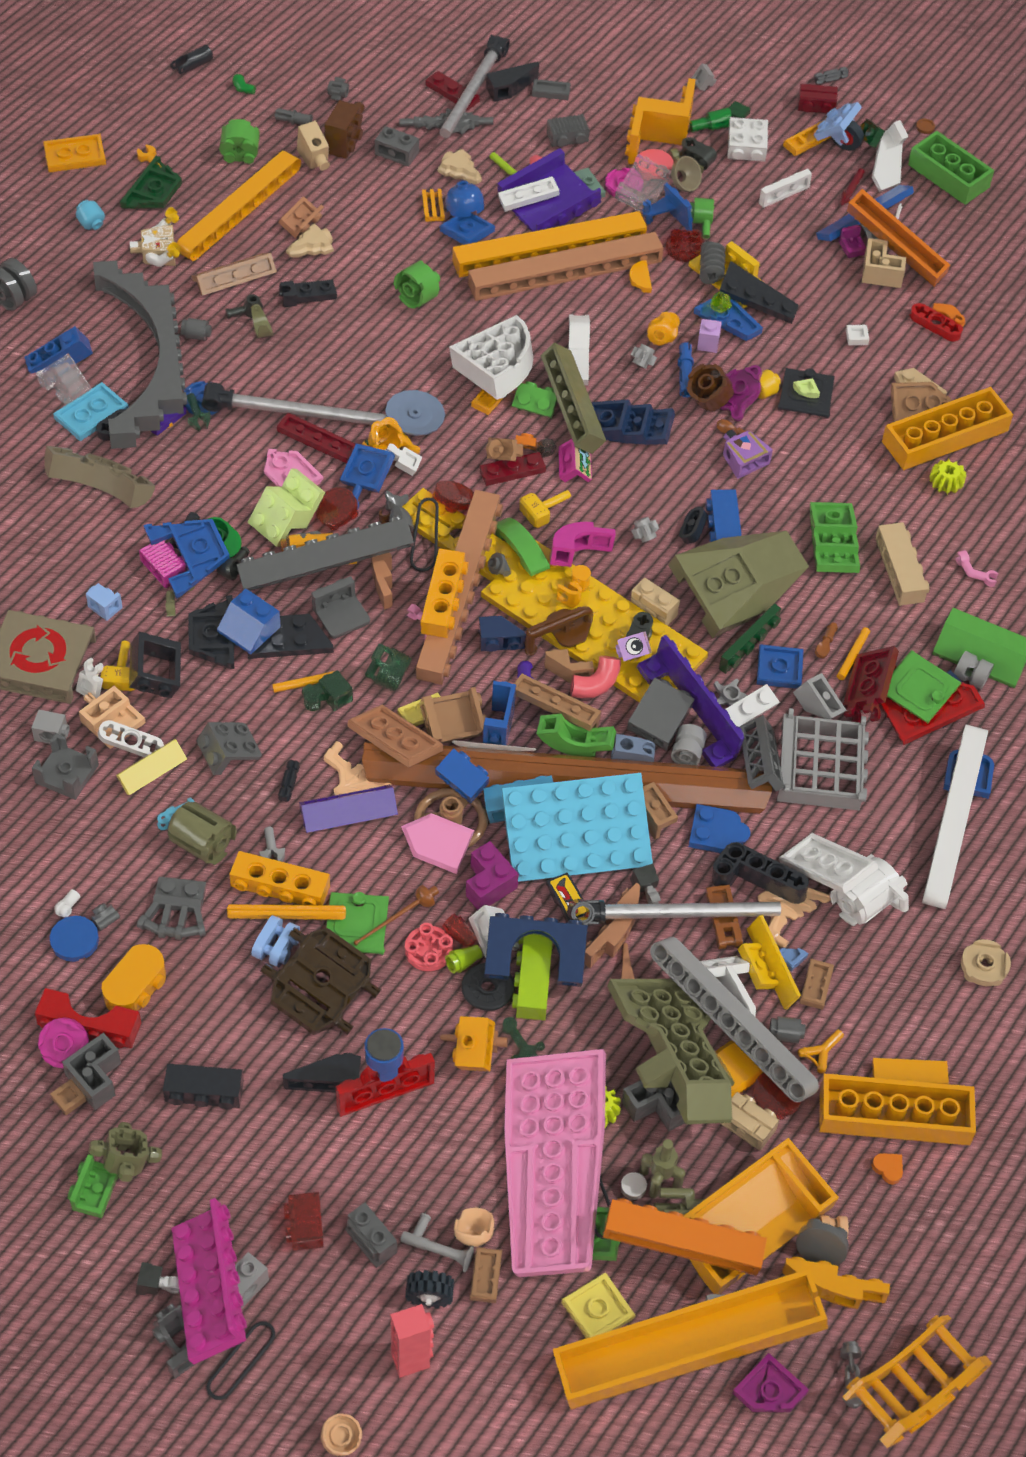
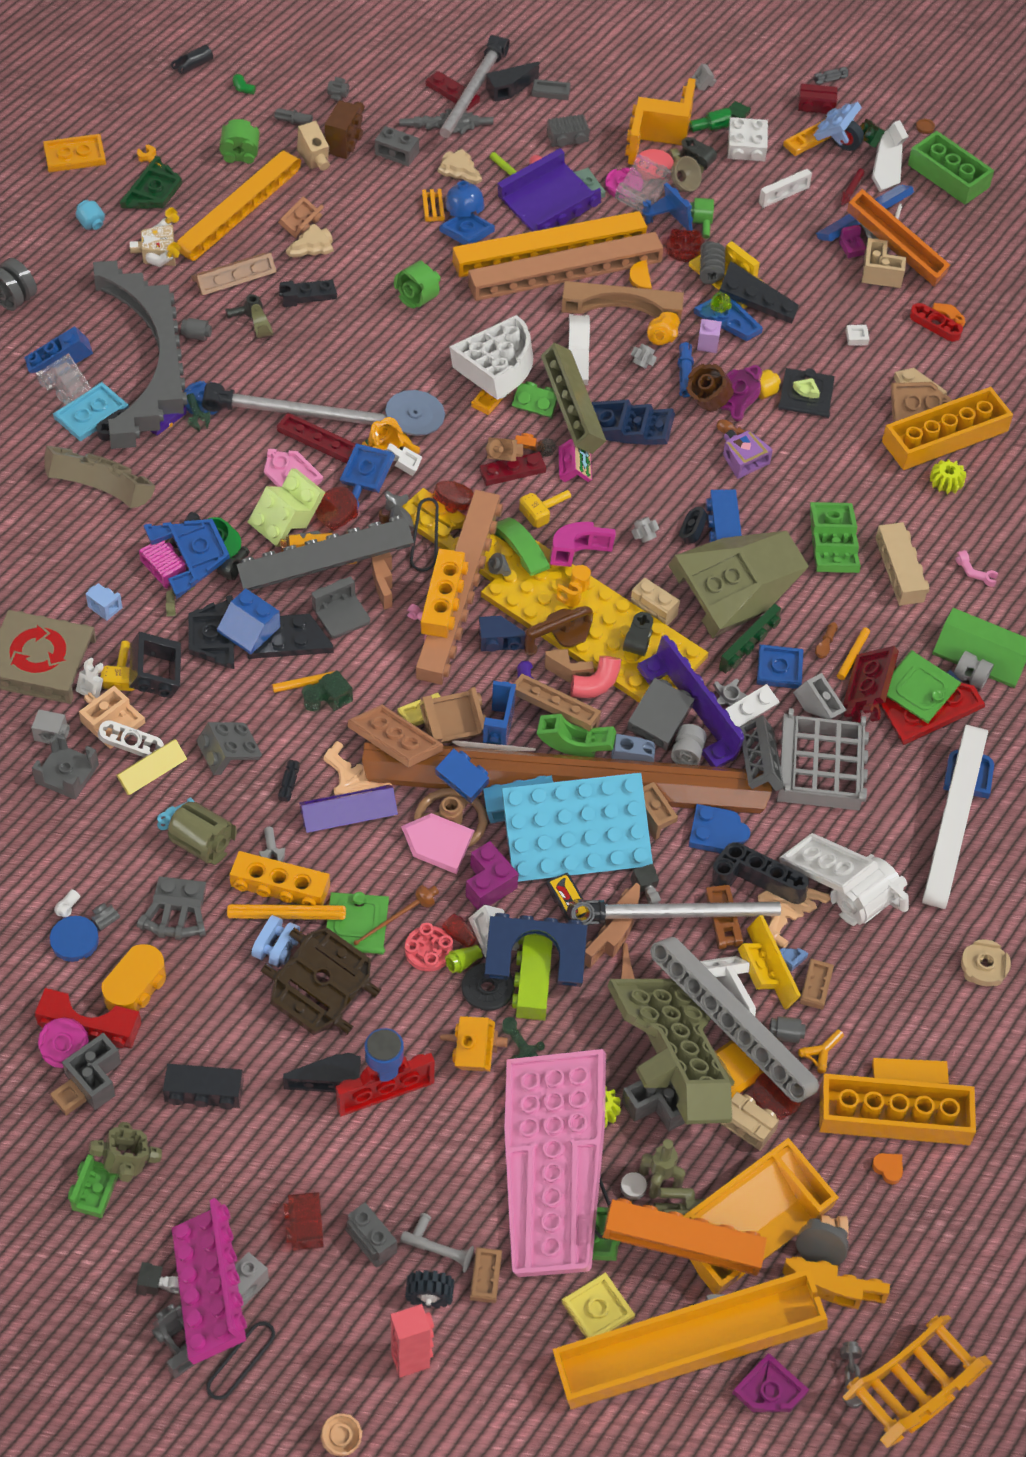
(391, 671): clear green piece -> none
(474, 1227): light nougat hair -> none
(528, 194): white plate -> none
(584, 297): none -> medium nougat arch
(633, 646): lavender brick -> none

